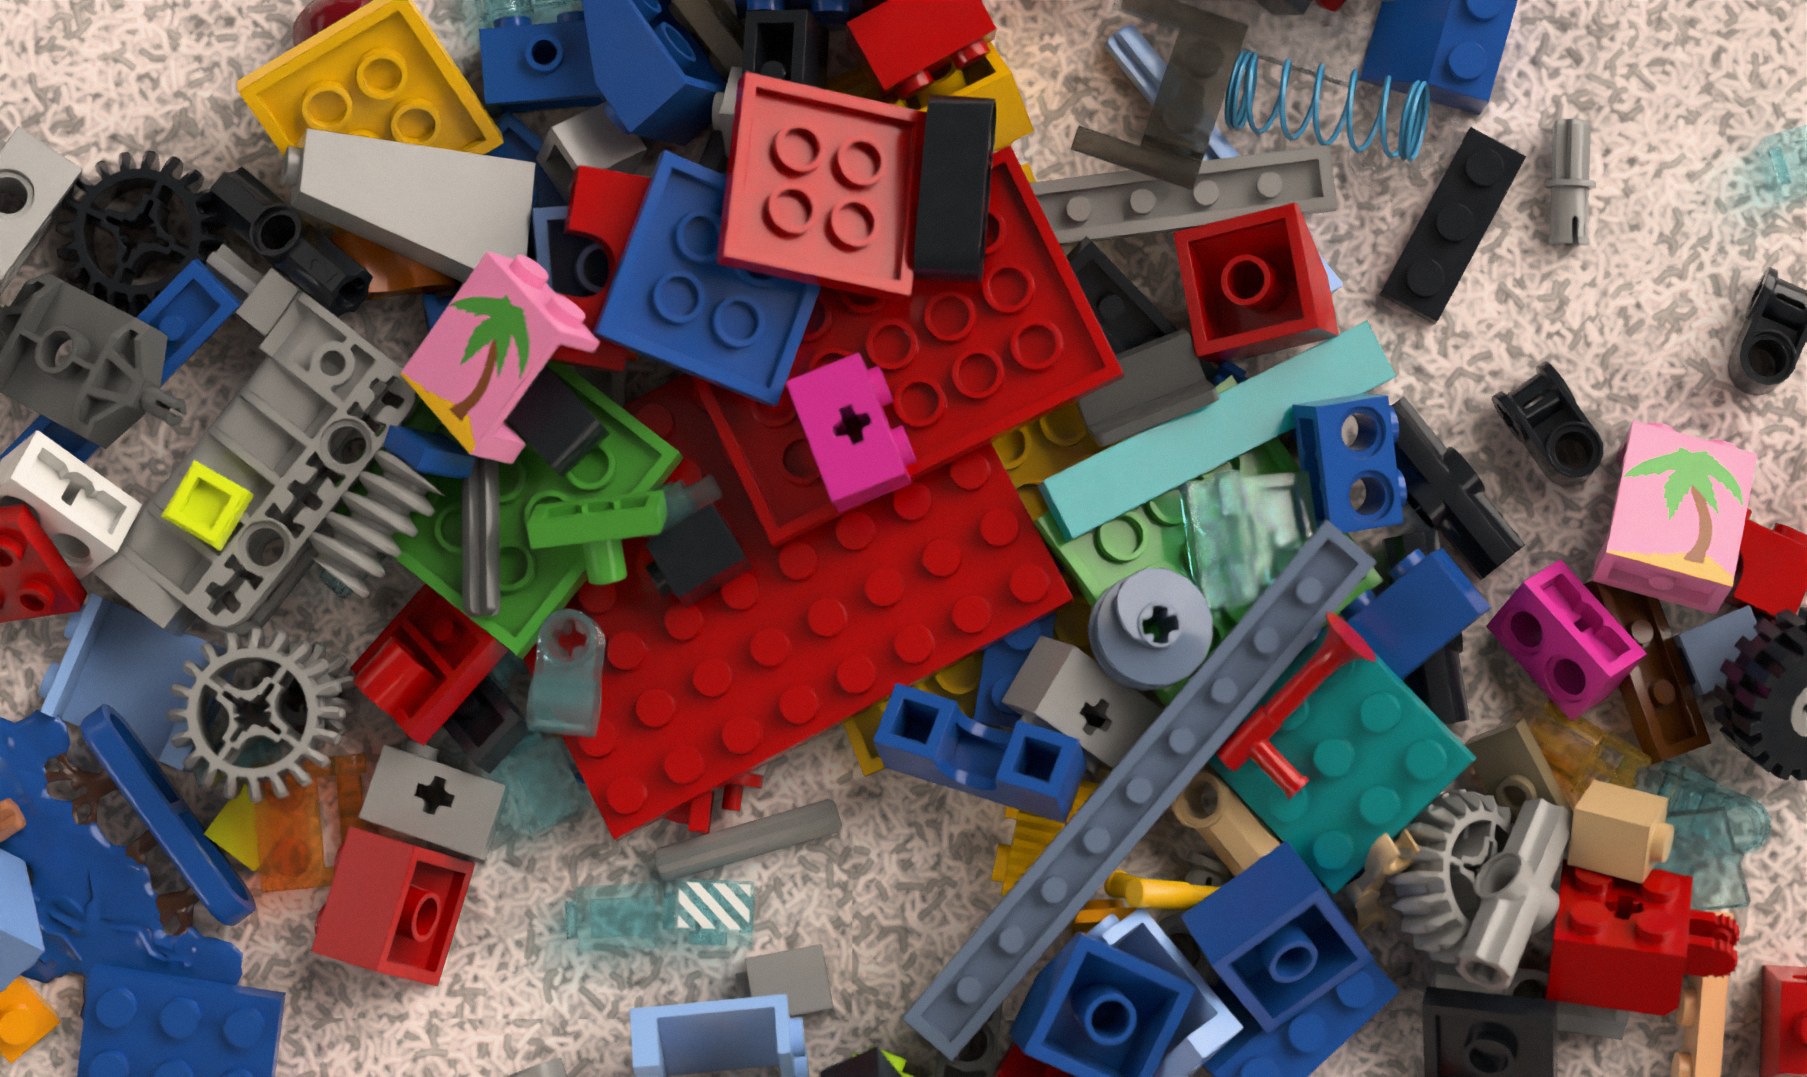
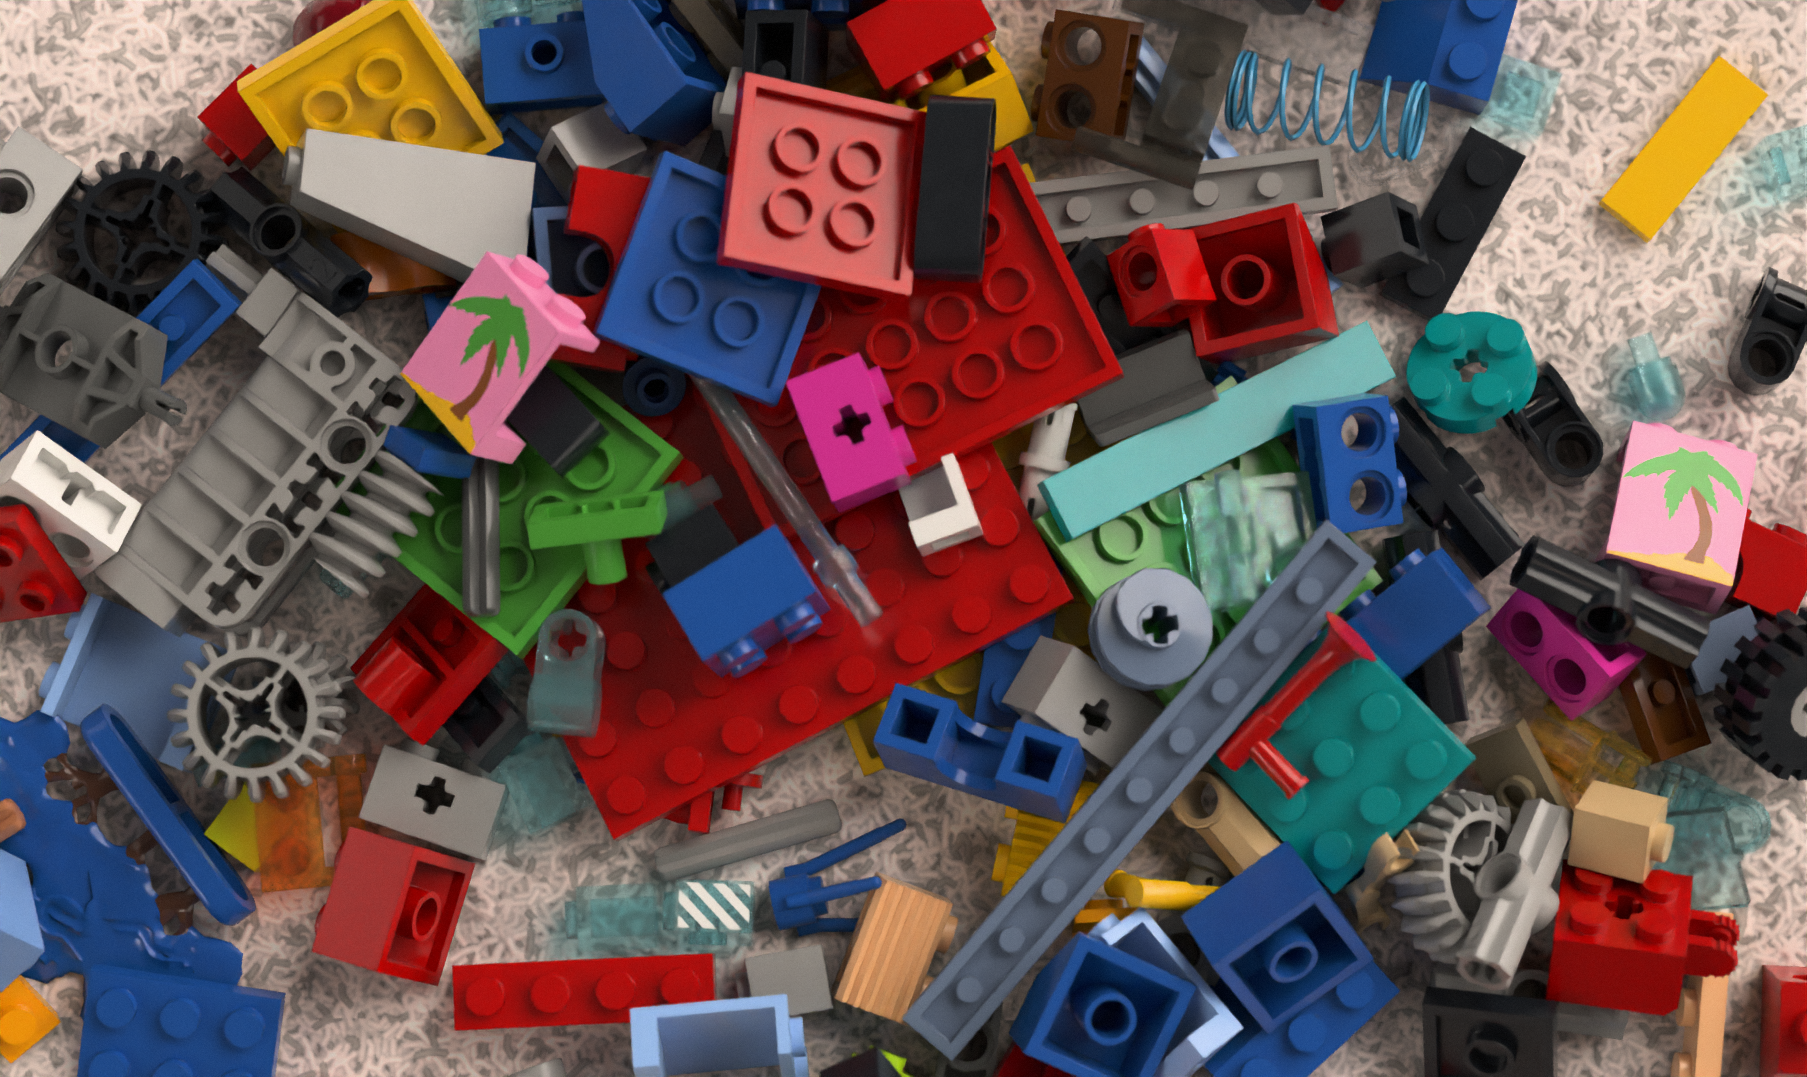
(207, 505): neon yellow tile -> none
(235, 129): none -> red brick
(576, 990): none -> red brick
(653, 387): none -> dark blue cone
(748, 604): none -> blue brick
(801, 899): none -> blue plant
(833, 562): none -> clear light blue bar
(893, 948): none -> light nougat brick
(940, 508): none -> white panel
(1045, 456): none -> white pin
(1105, 82): none -> reddish brown brick
(1160, 276): none -> red brick
(1373, 240): none -> black brick
(1465, 339): none -> teal plate
(1522, 95): none -> clear light blue tile
(1570, 183): light grey axle -> none
(1609, 602): none -> black piece
(1654, 380): none -> clear light blue cylinder
(1683, 149): none -> yellow tile

